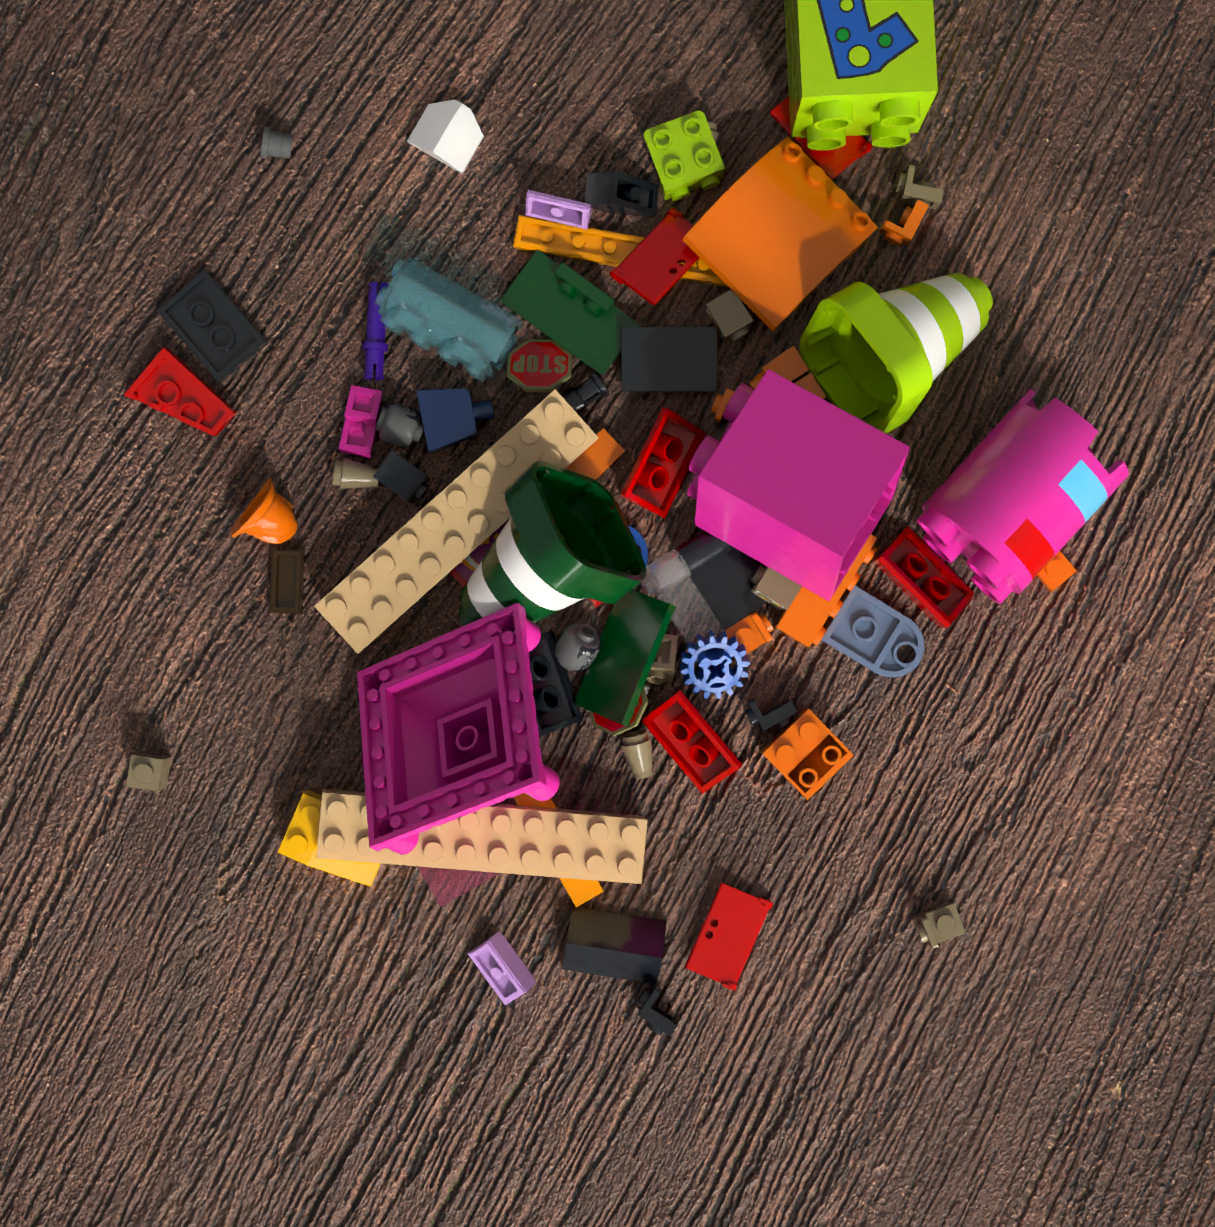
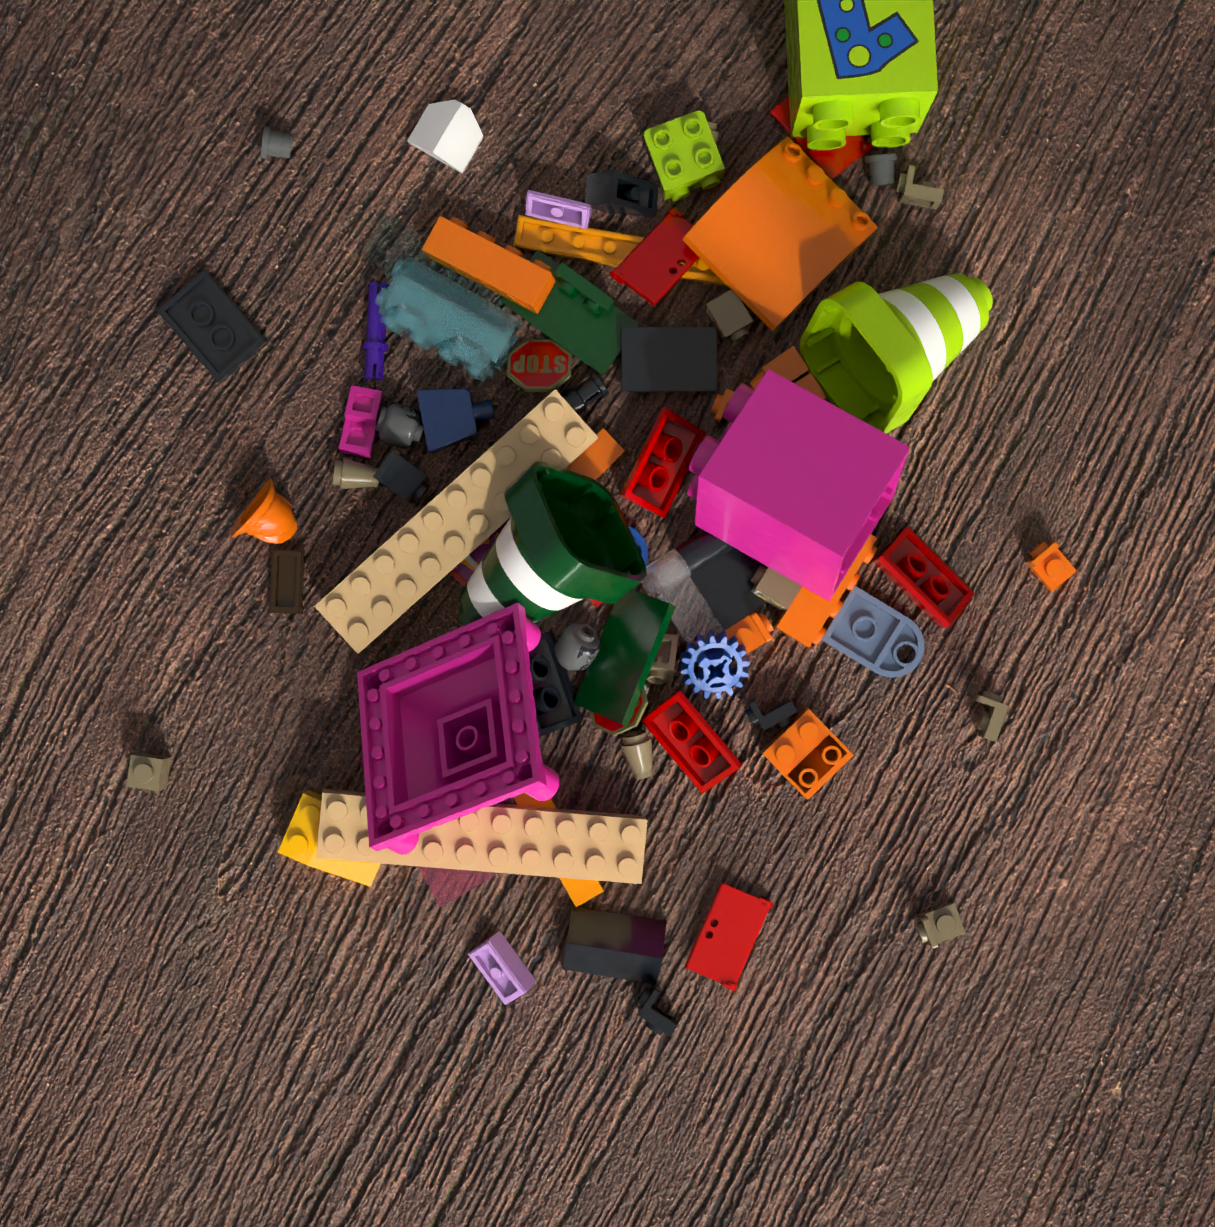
(179, 392): red wing -> none
(489, 264): none -> orange brick
(881, 169): none -> dark grey piece
(910, 220): orange bracket -> none
(991, 721): none -> dark tan bracket
(1019, 496): dark pink brick -> none

